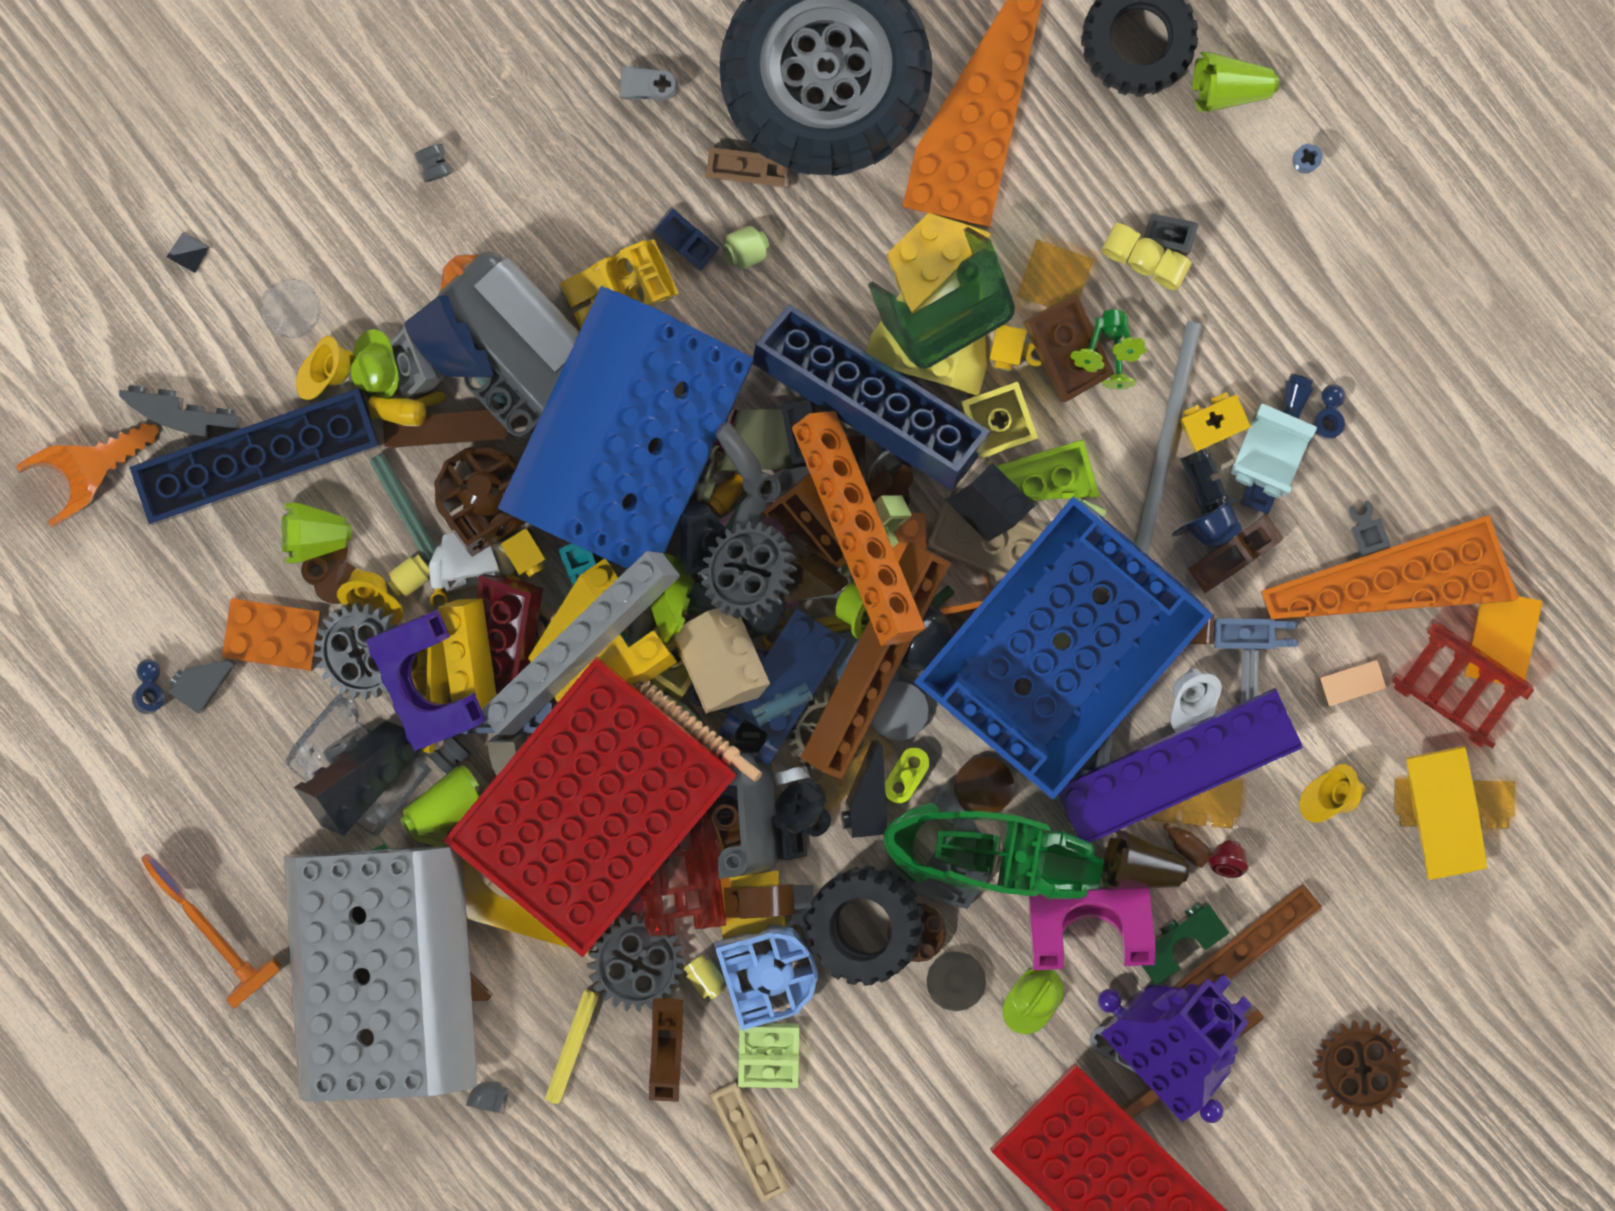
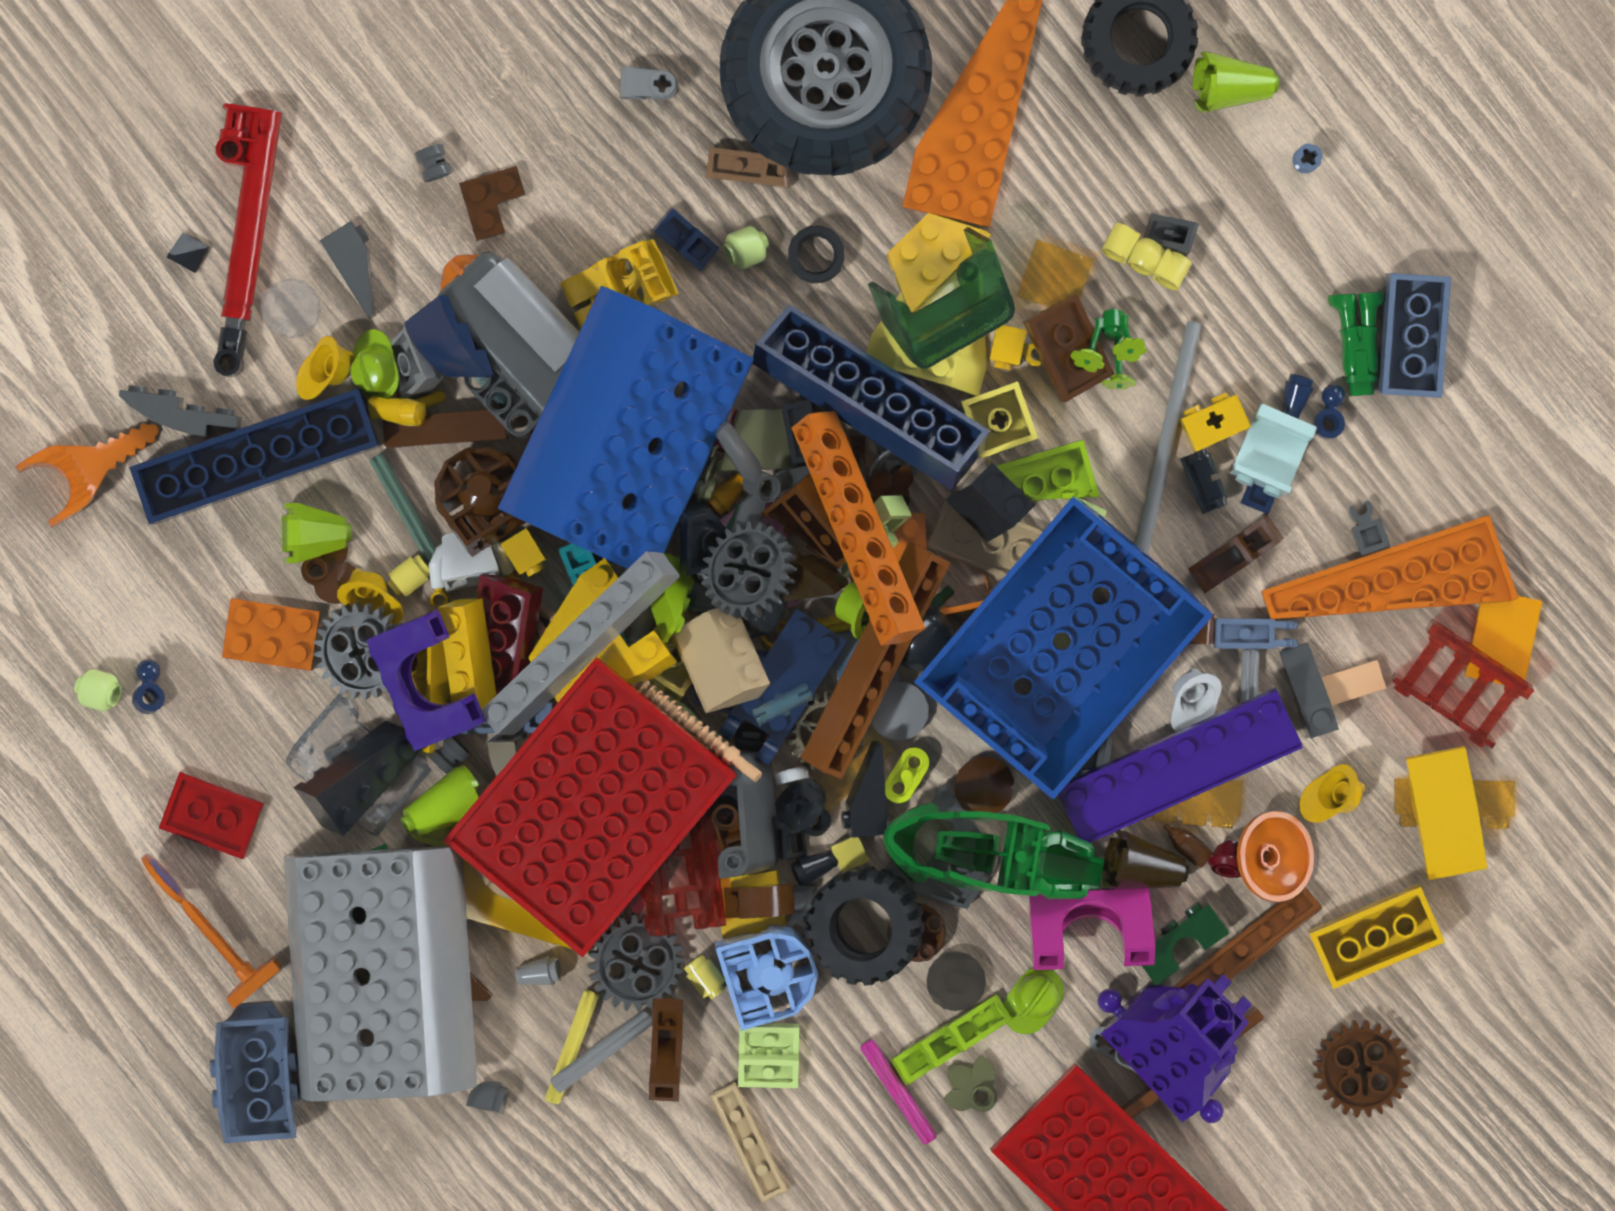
(98, 690): none -> yellowish green head
(199, 683): dark grey slope -> none
(211, 815): none -> red tile
(254, 1075): none -> sand blue slope
(257, 139): none -> red piece
(352, 259): none -> dark grey slope
(484, 194): none -> reddish brown plate
(539, 972): none -> light grey cone
(601, 1051): none -> light grey axle
(793, 256): none -> black tyre
(812, 867): none -> black cone
(849, 853): none -> light yellow slope
(898, 1091): none -> dark pink axle
(951, 1039): none -> lime slope
(970, 1081): none -> olive plate
(1214, 527): dark blue piece -> none
(1286, 852): none -> orange dish
(1308, 691): none -> dark grey slope
(1359, 341): none -> green piece
(1376, 936): none -> yellow brick
(1414, 335): none -> sand blue brick

